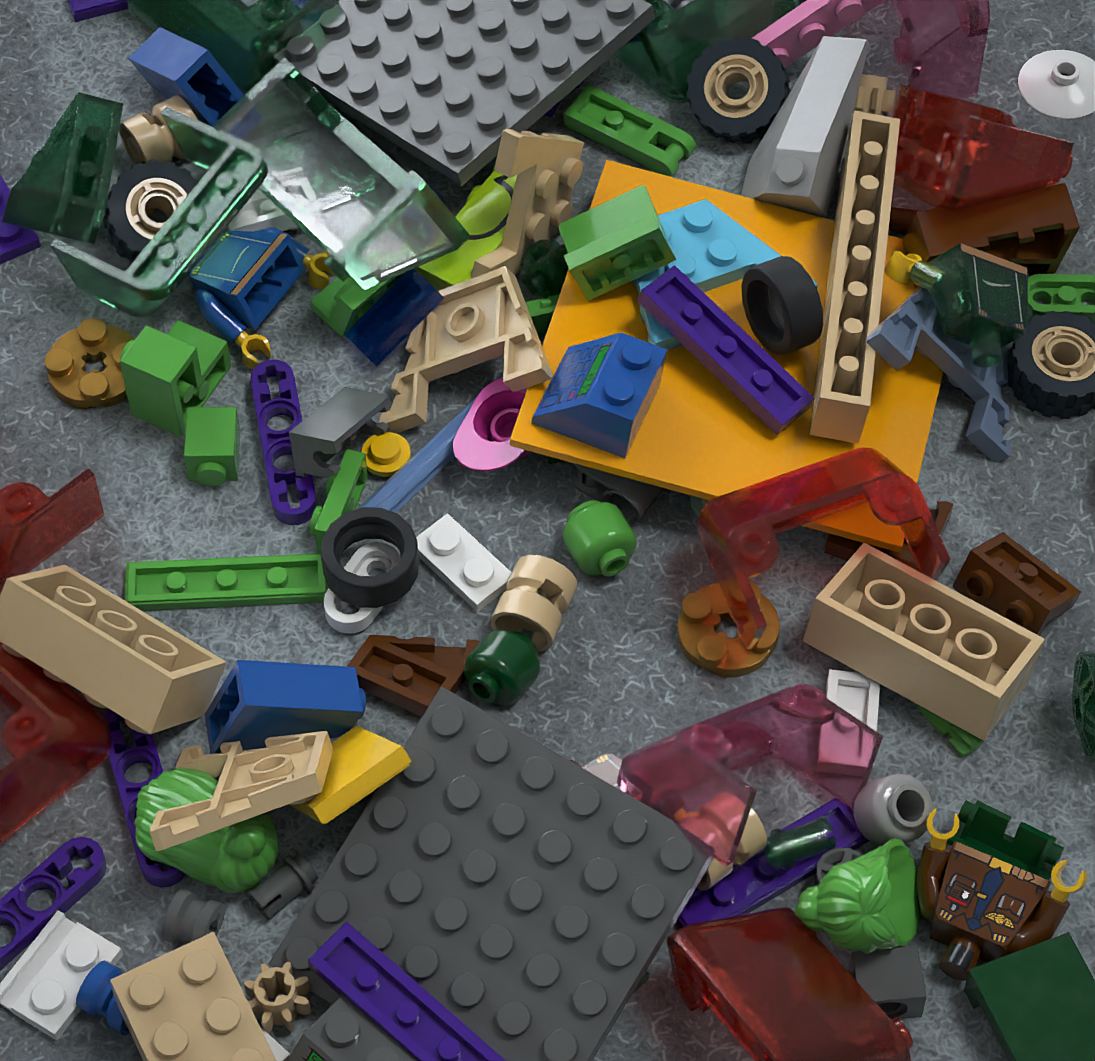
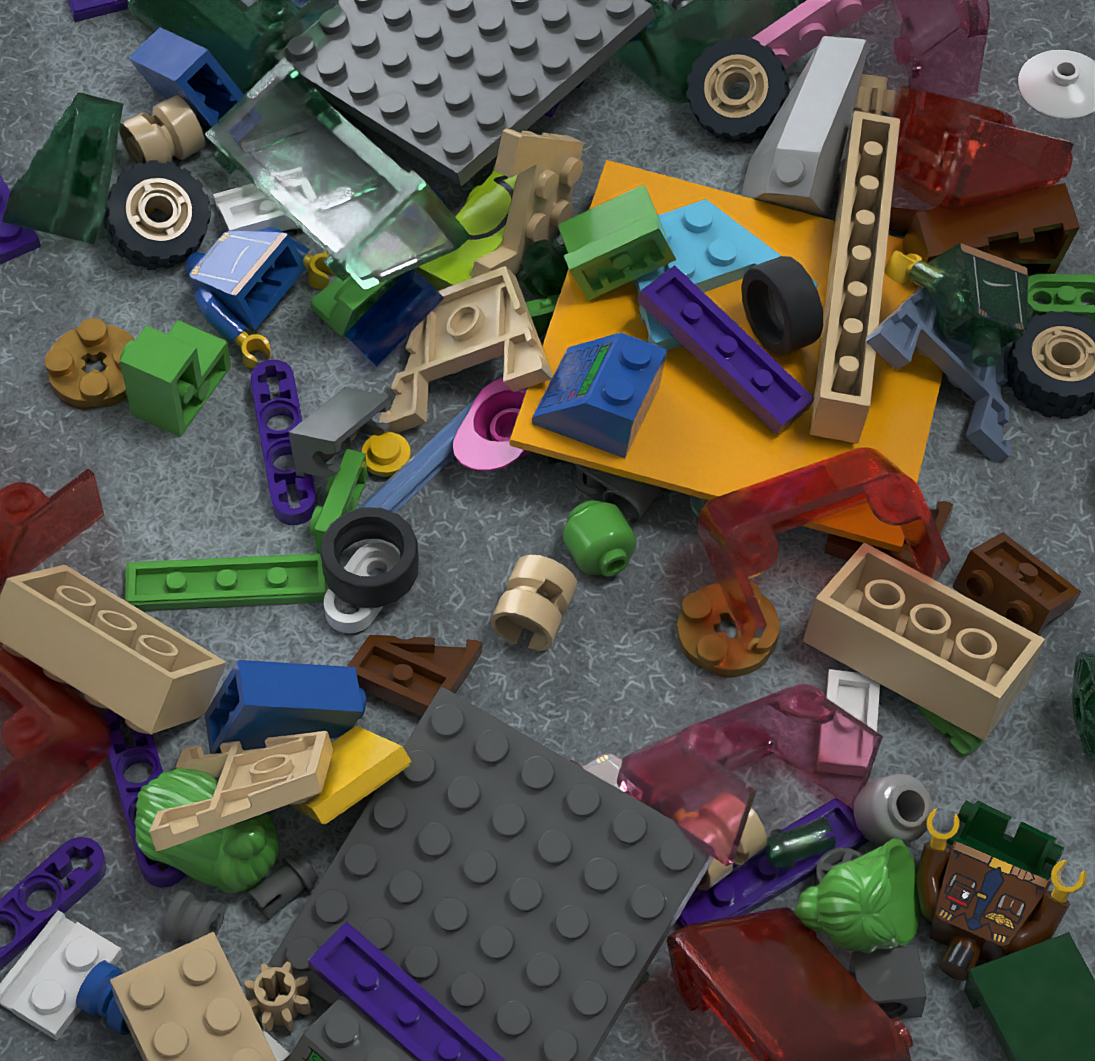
(212, 445): bright green brick -> none
(232, 178): clear green windscreen -> none
(462, 562): white plate -> none
(502, 667): dark green head -> none
(628, 131): bright green plate -> none

